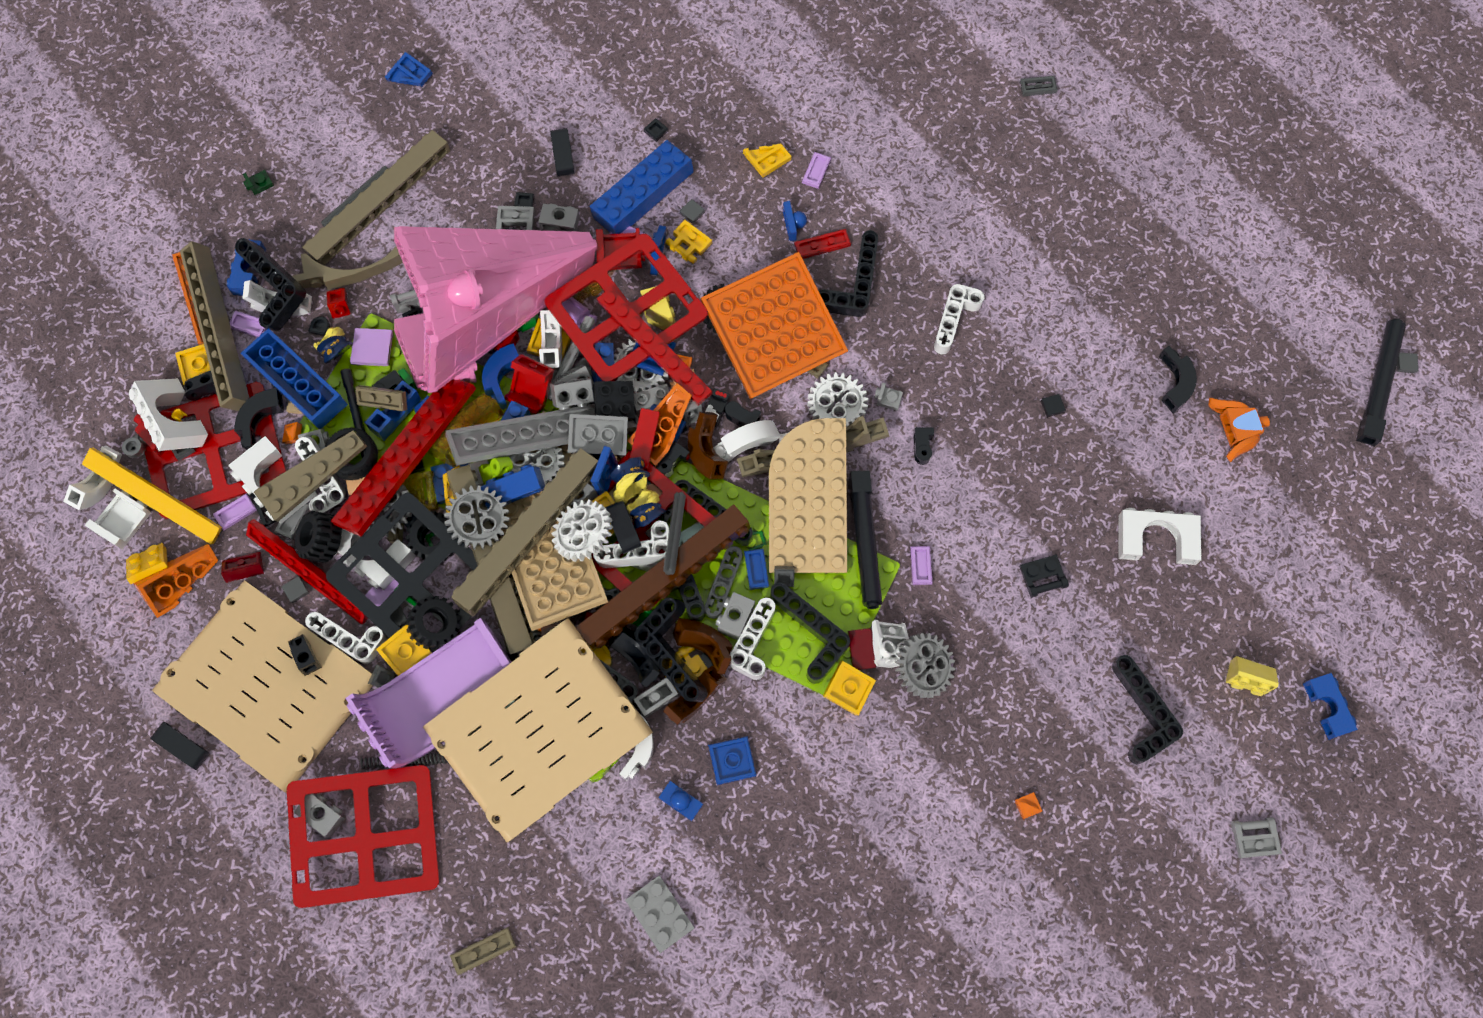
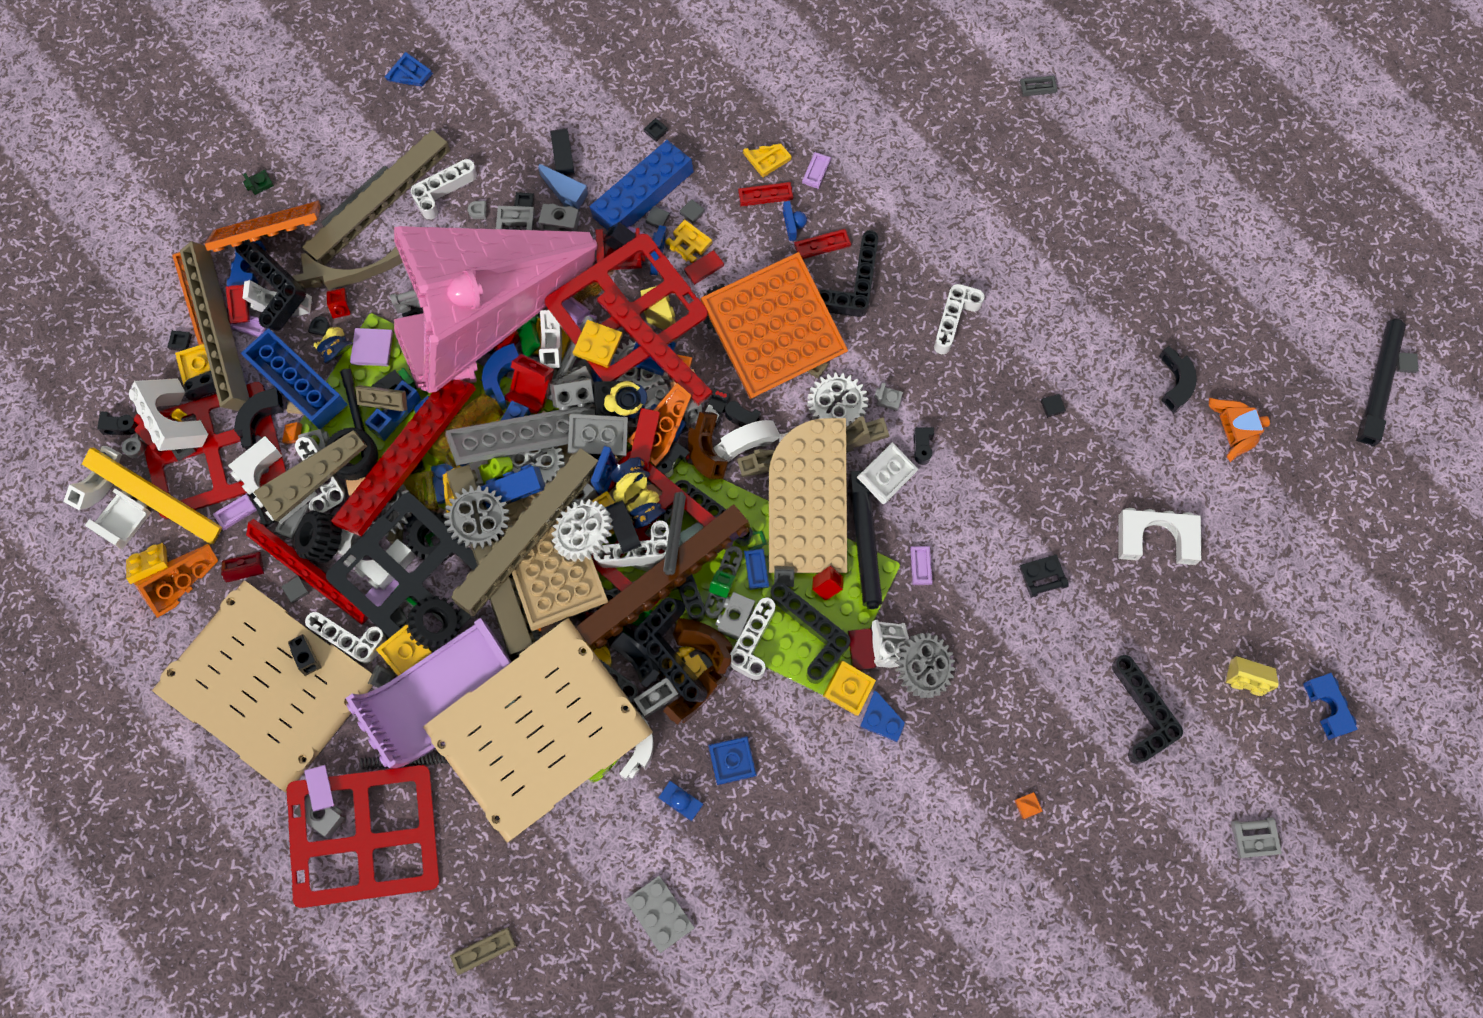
(116, 425): none -> black leg
(179, 340): none -> black tile
(179, 745): black beam -> none
(237, 307): none -> red tile
(263, 225): none -> orange plate
(319, 788): none -> lavender tile
(445, 186): none -> white beam
(477, 210): none -> light grey tile
(529, 338): none -> green tile
(566, 189): none -> medium blue slope
(597, 343): none -> yellow plate
(618, 236): none -> black brick
(626, 399): none -> piece
(657, 217): none -> dark grey tile
(704, 267): none -> red tile
(721, 584): none -> green slope
(765, 194): none -> red tile
(827, 583): none -> red panel
(882, 719): none -> blue wing
(887, 473): none -> white tile

